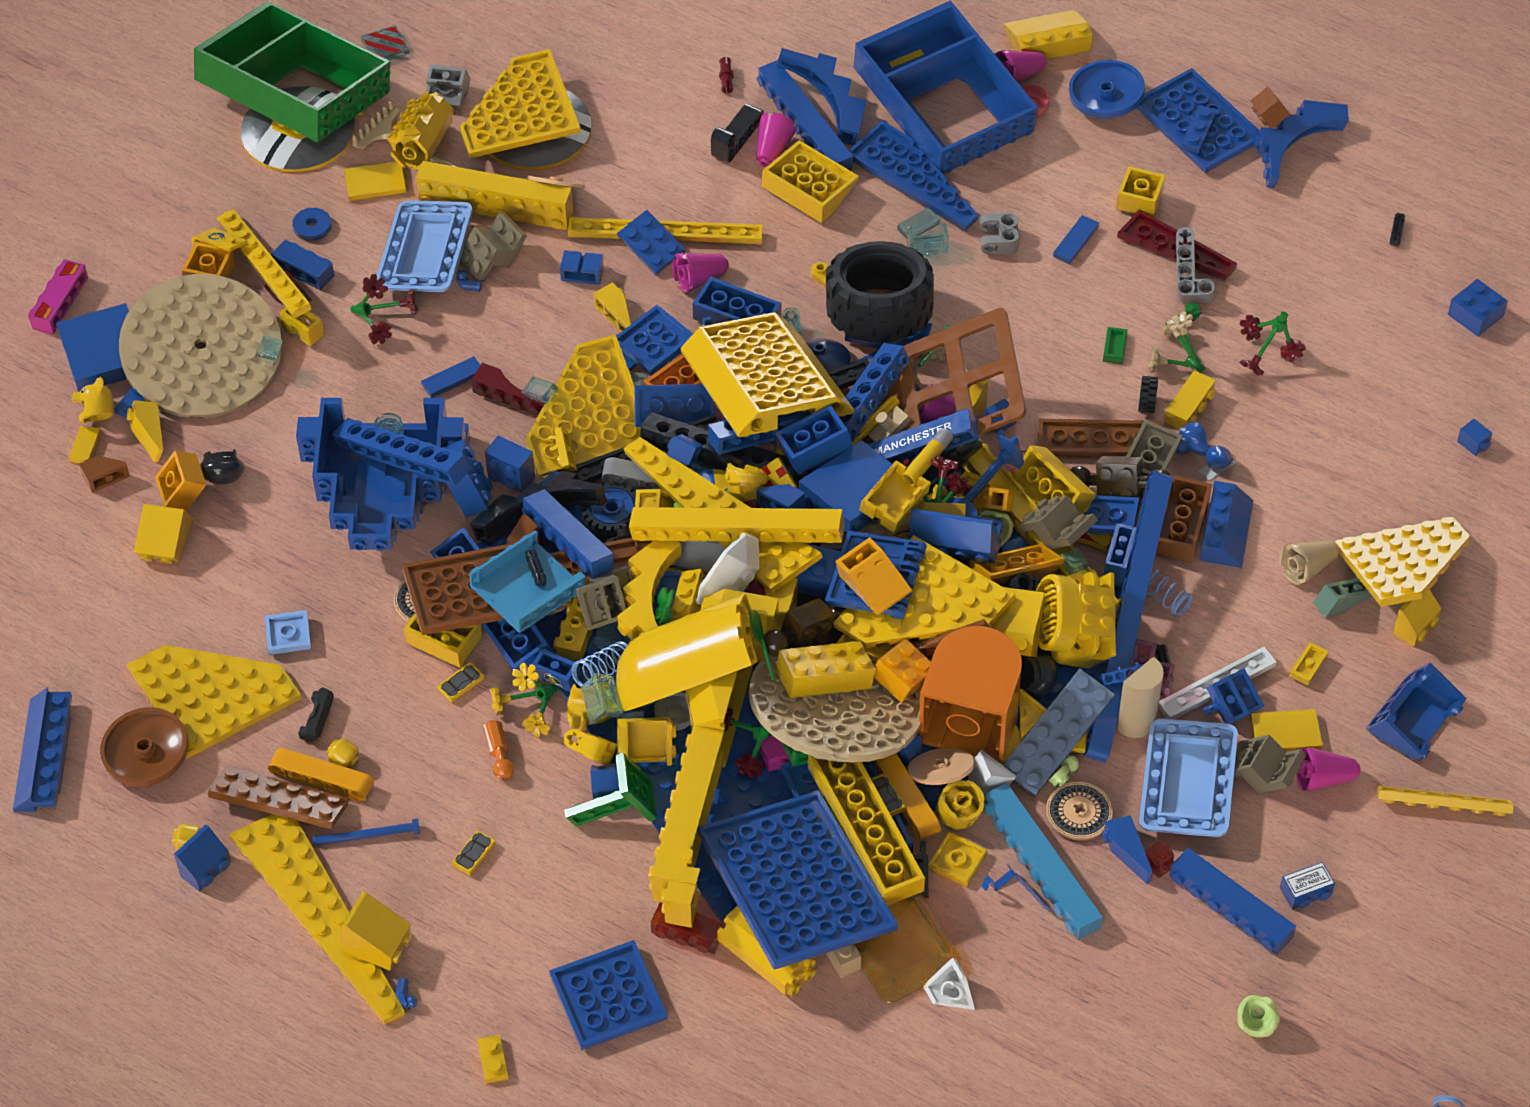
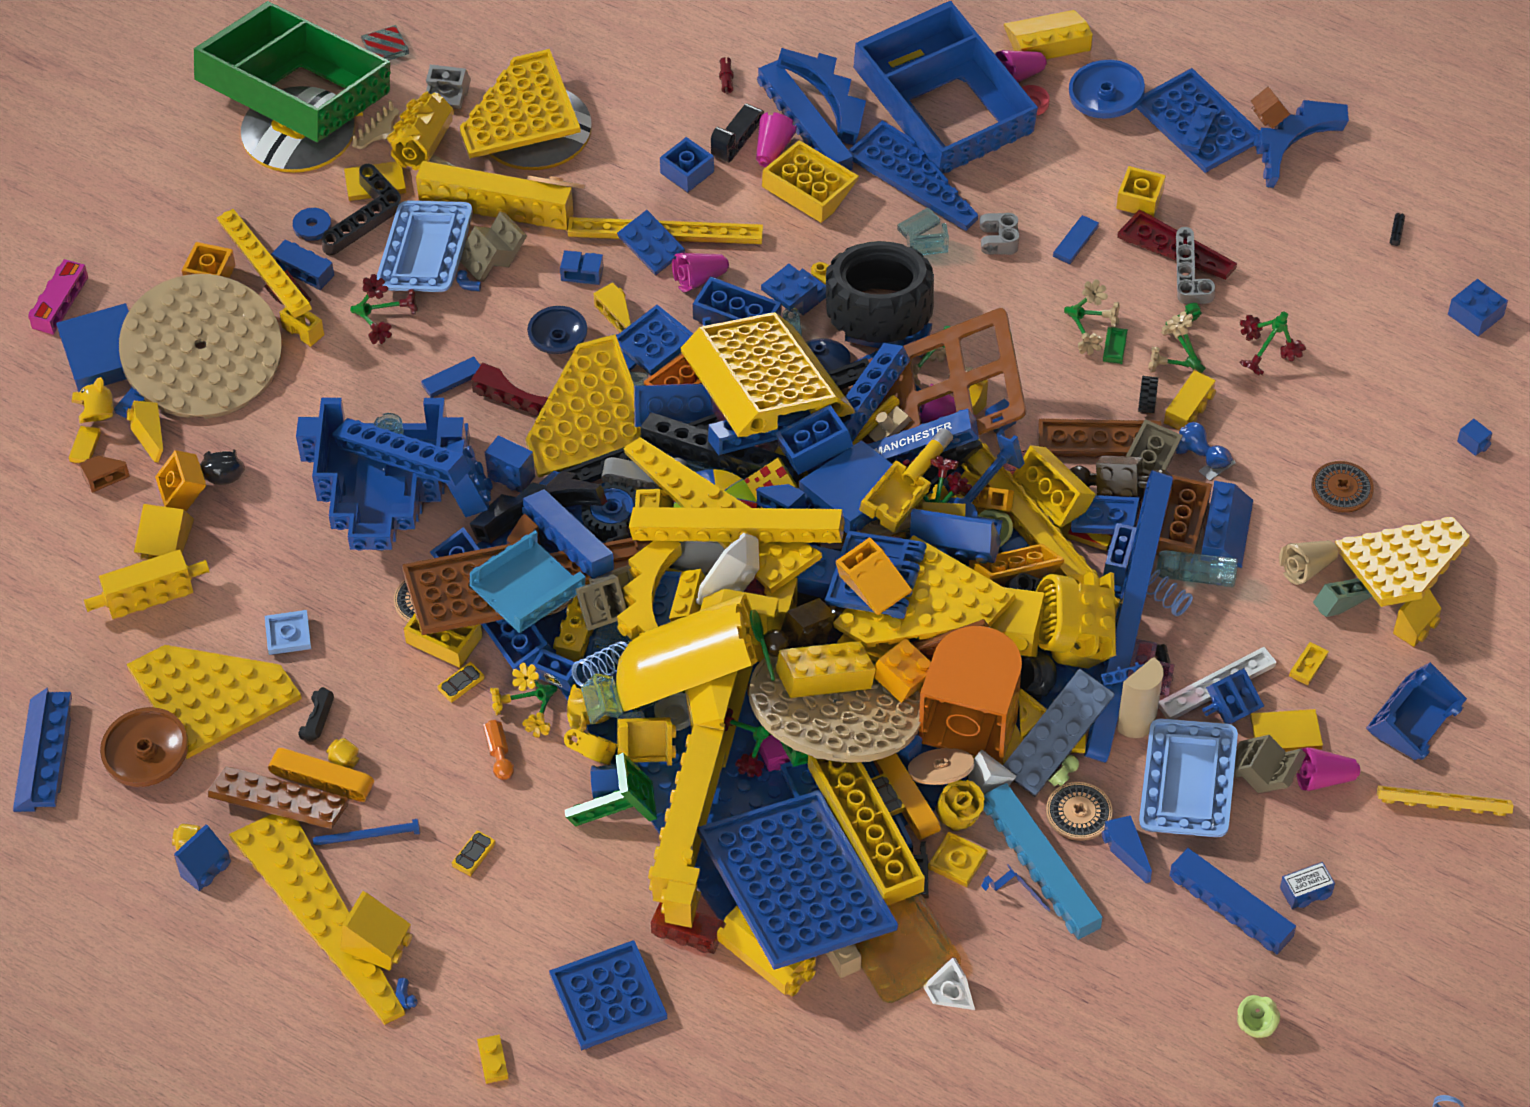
(146, 584): none -> yellow brick
(219, 239): yellow door -> none
(270, 348): clear light blue plate -> none
(365, 214): none -> black beam
(535, 567): black axle -> none
(539, 390): clear light blue tile -> none
(557, 329): none -> dark blue dish
(564, 448): yellow plate -> none
(663, 612): green plate -> none
(684, 449): blue brick -> none
(687, 164): none -> blue brick
(744, 482): yellow helmet -> none
(795, 289): none -> blue bracket
(1057, 522): dark tan bracket -> none
(1074, 561): clear light blue plate -> none
(1095, 294): none -> tan plant
(1162, 856): clear red brick -> none
(1198, 568): none -> clear light blue beam
(1340, 499): none -> piece

